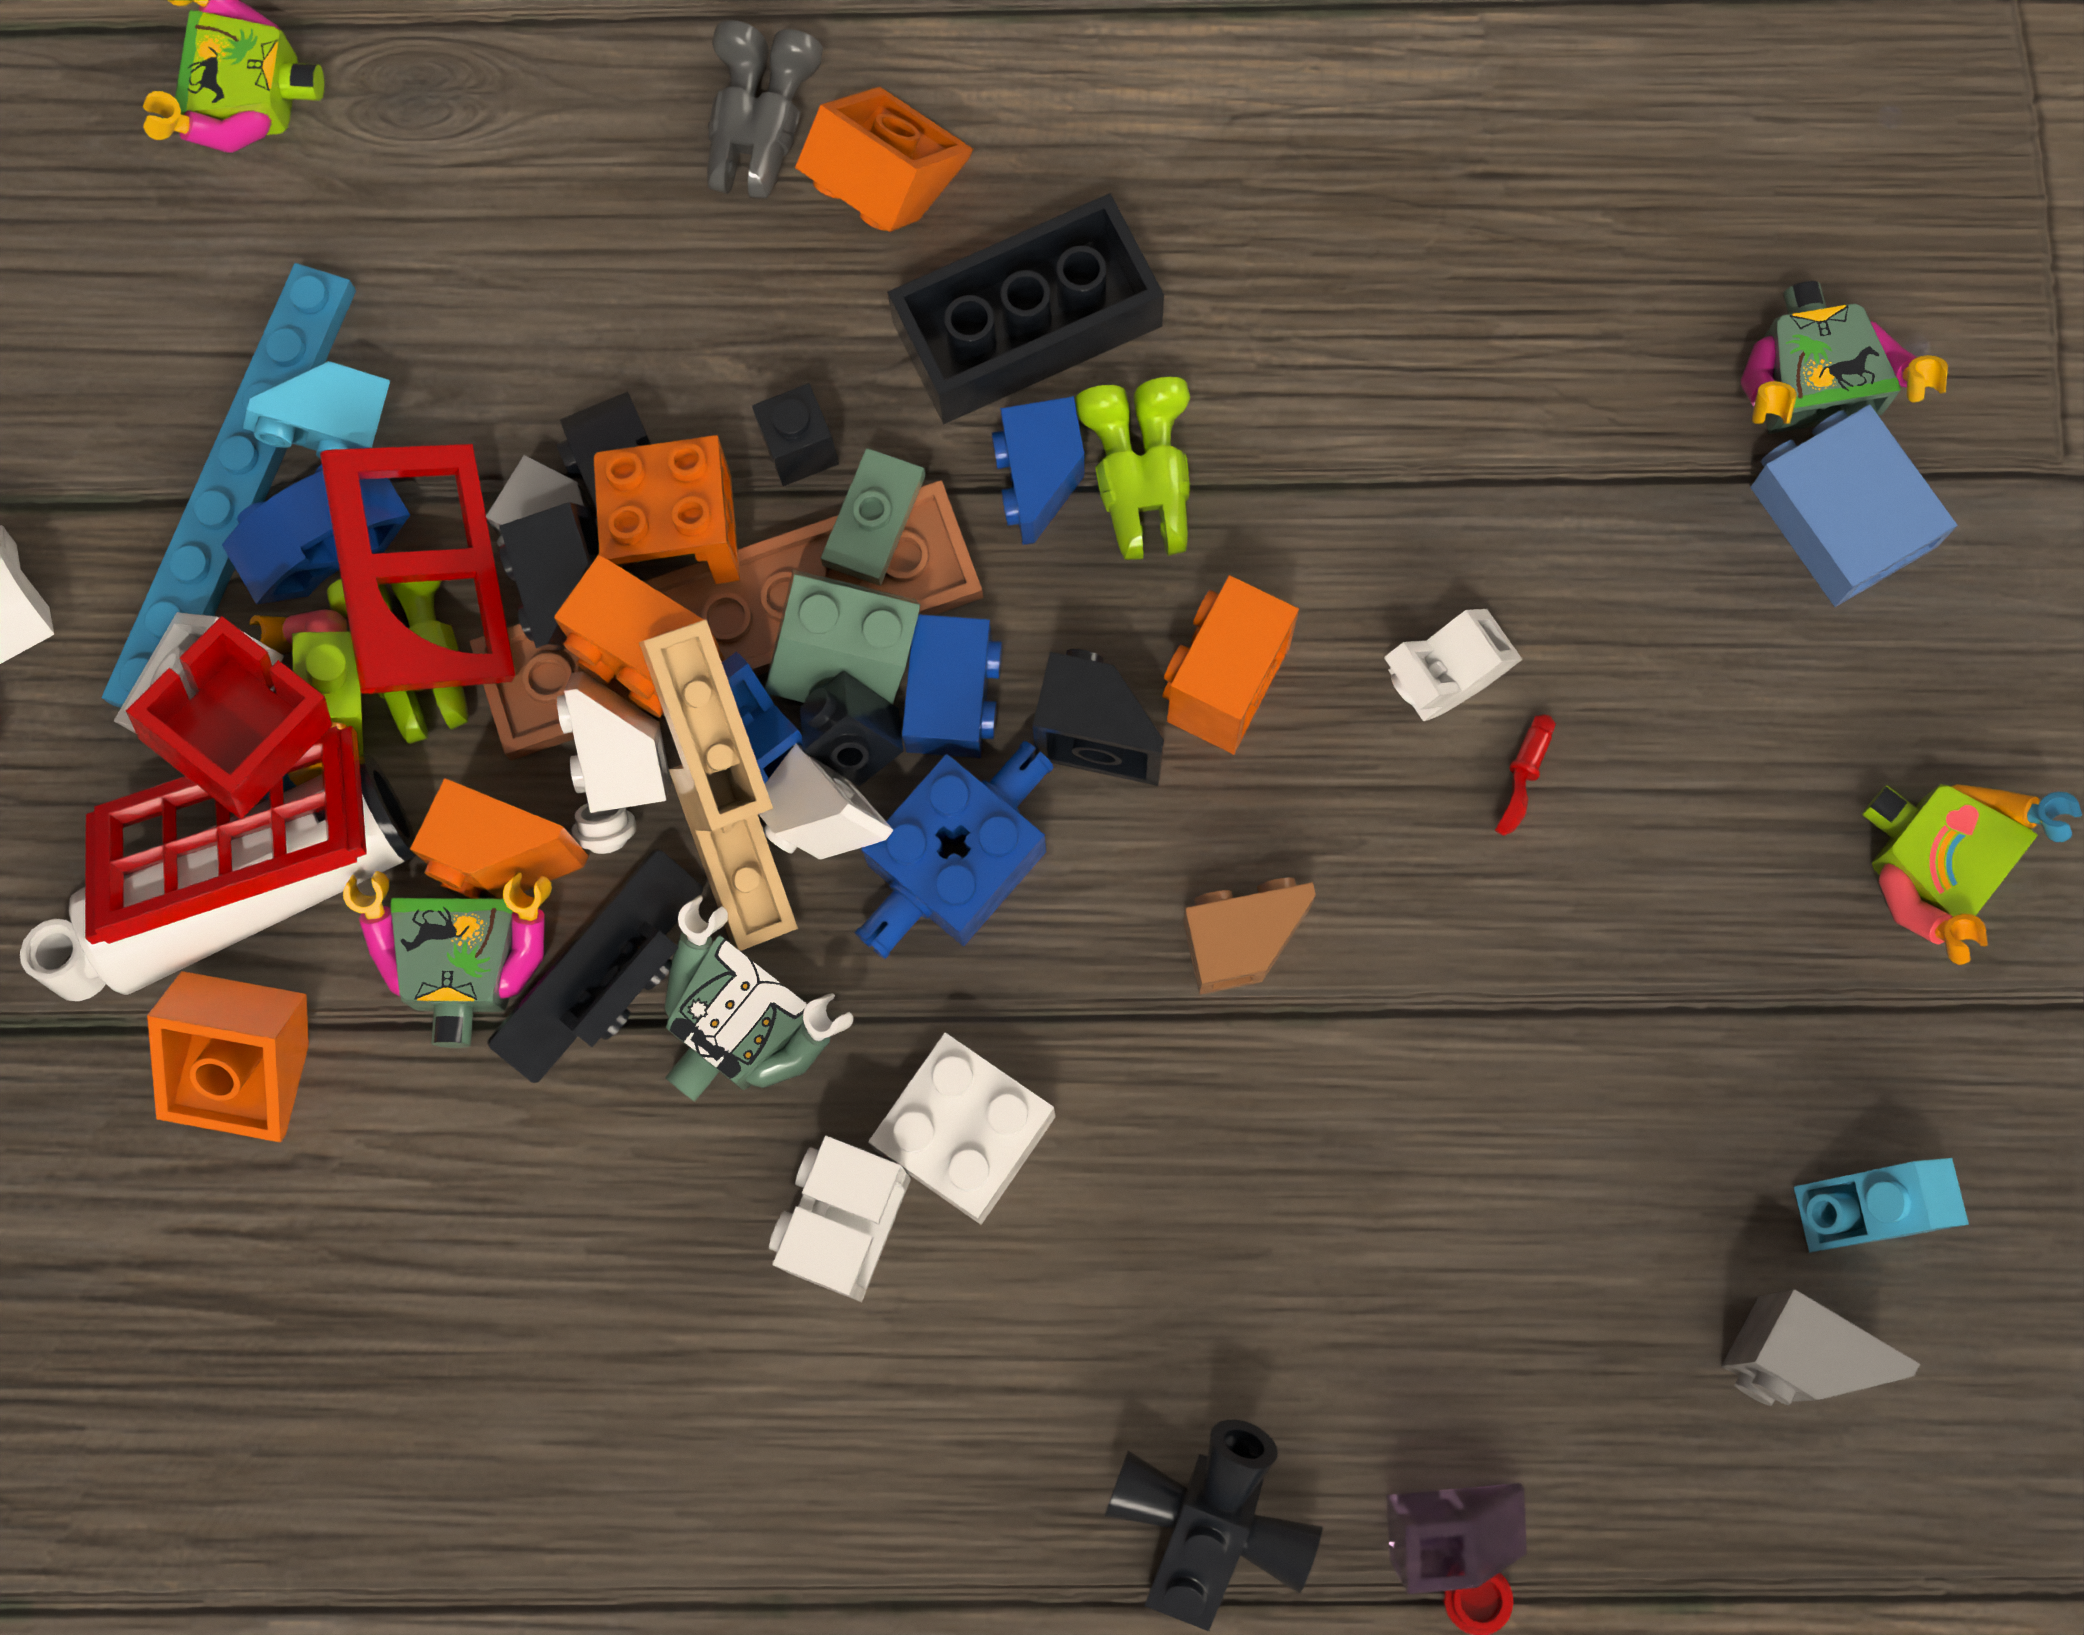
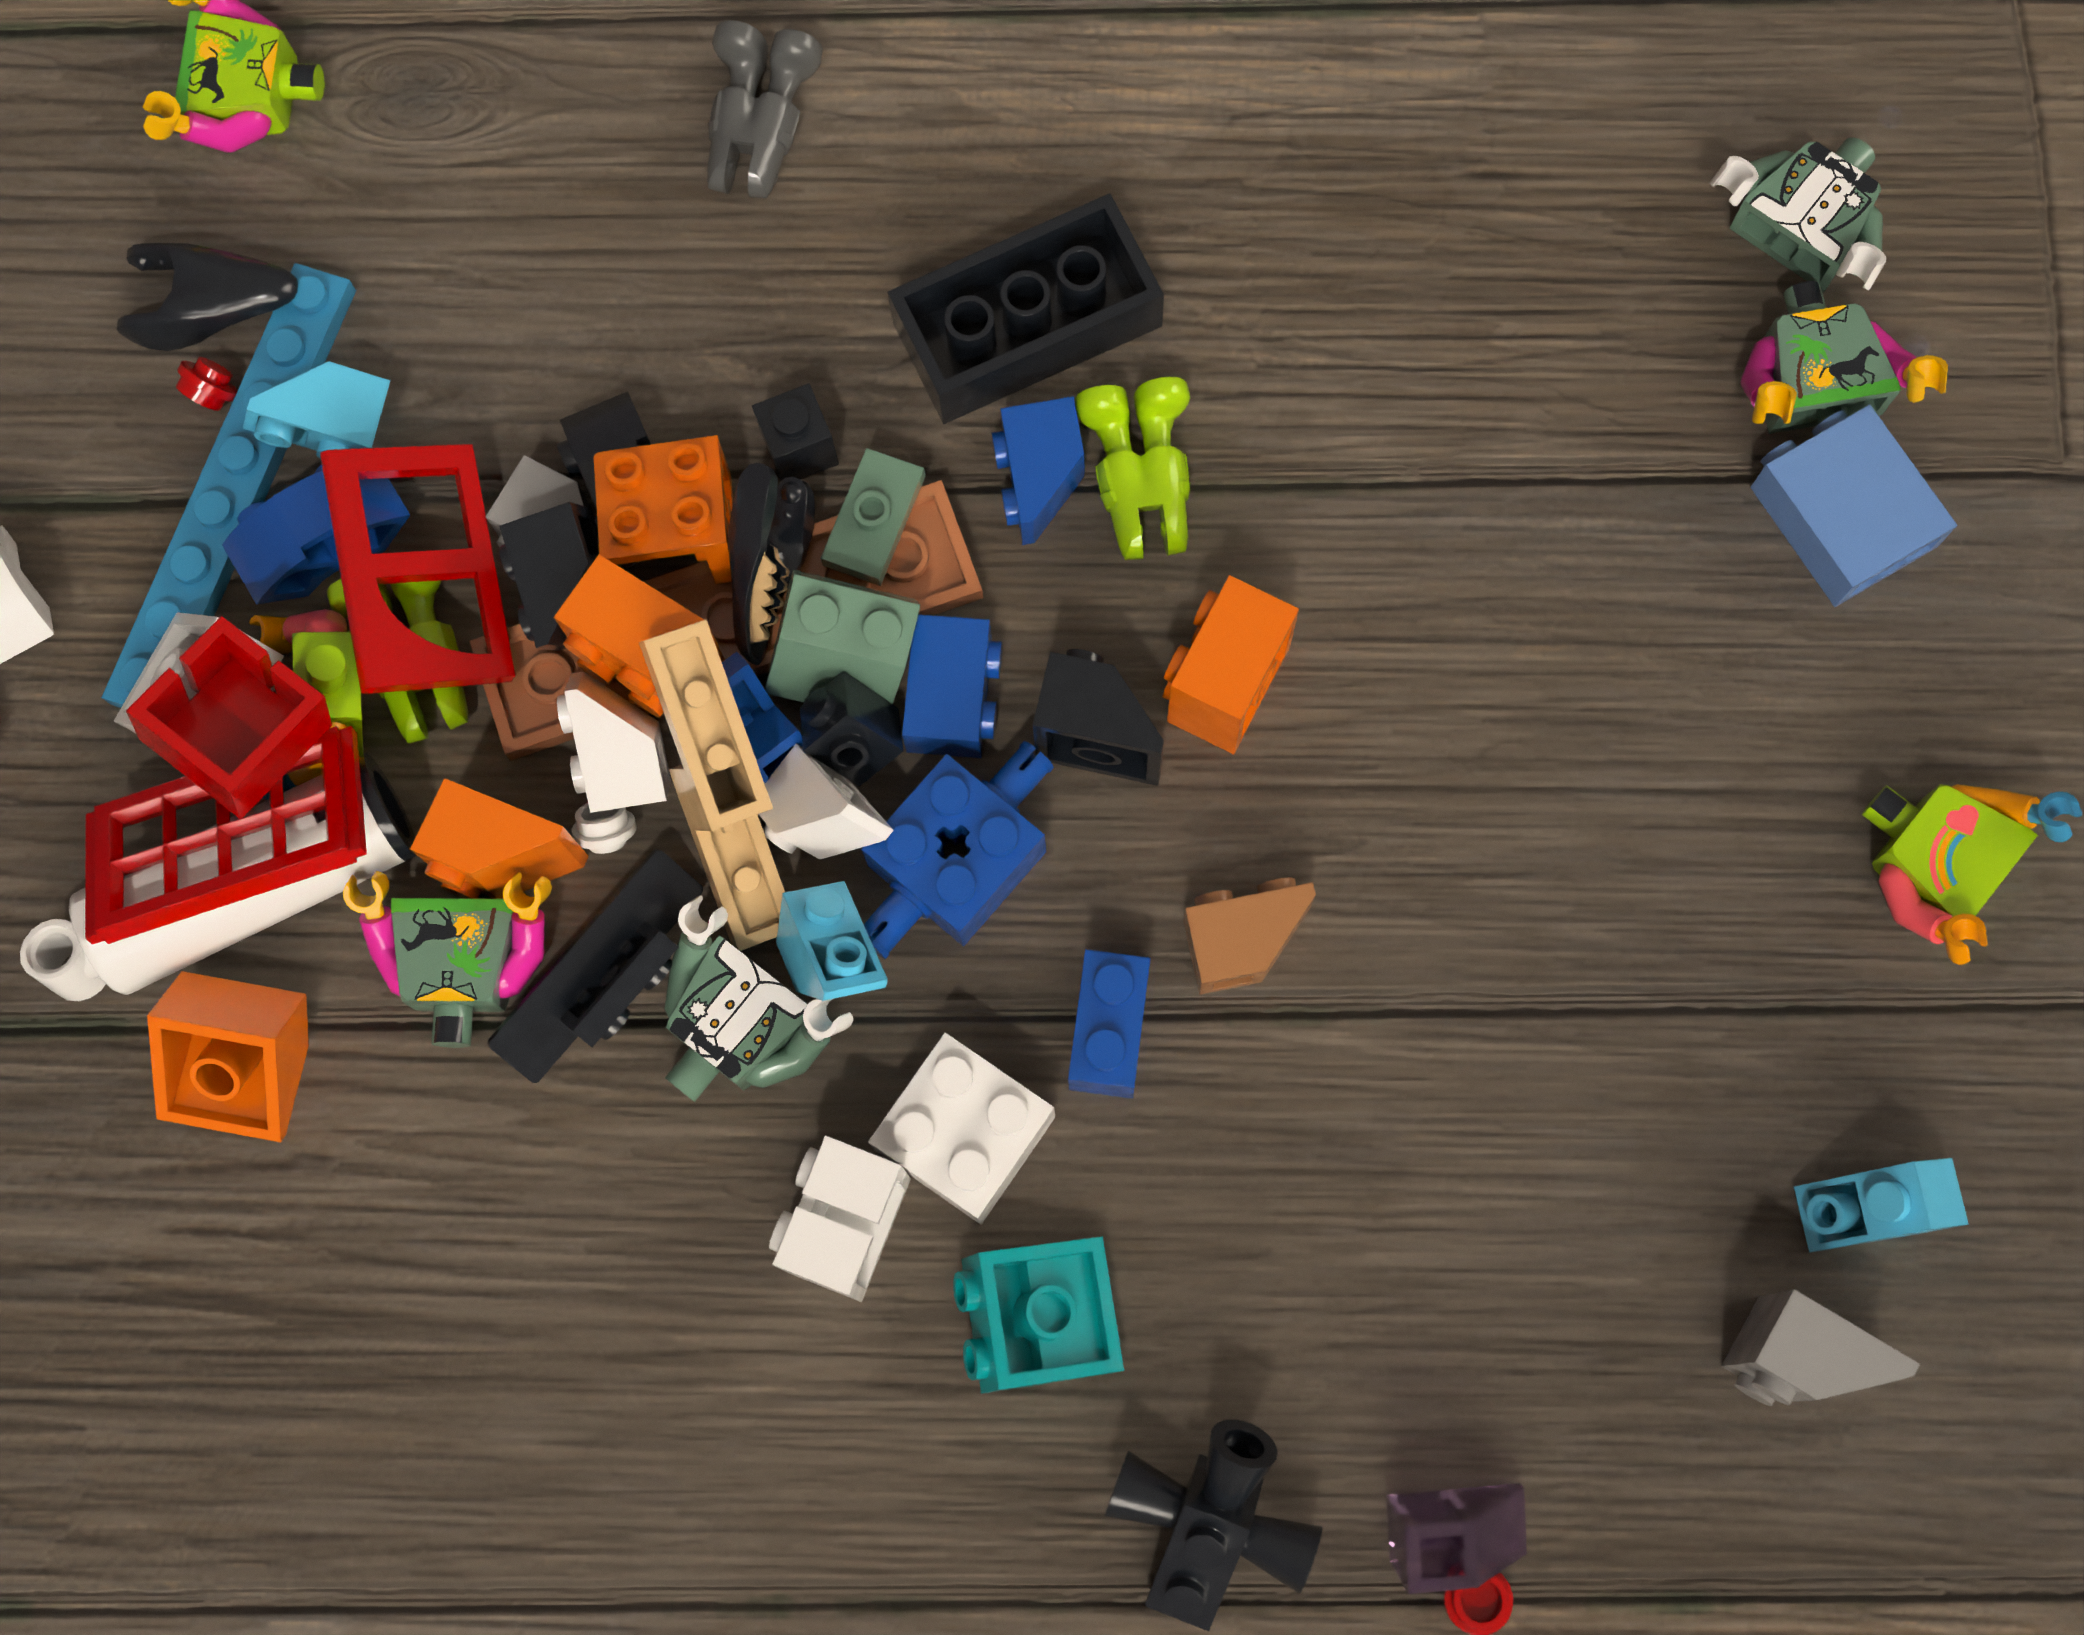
(206, 383): none -> red plate
(207, 293): none -> black animal
(765, 542): none -> black animal
(827, 943): none -> medium azure slope
(880, 157): orange slope -> none
(1038, 1314): none -> teal plate
(1108, 1024): none -> blue brick
(1451, 663): white brick -> none
(1526, 768): red piece -> none
(1810, 209): none -> torso

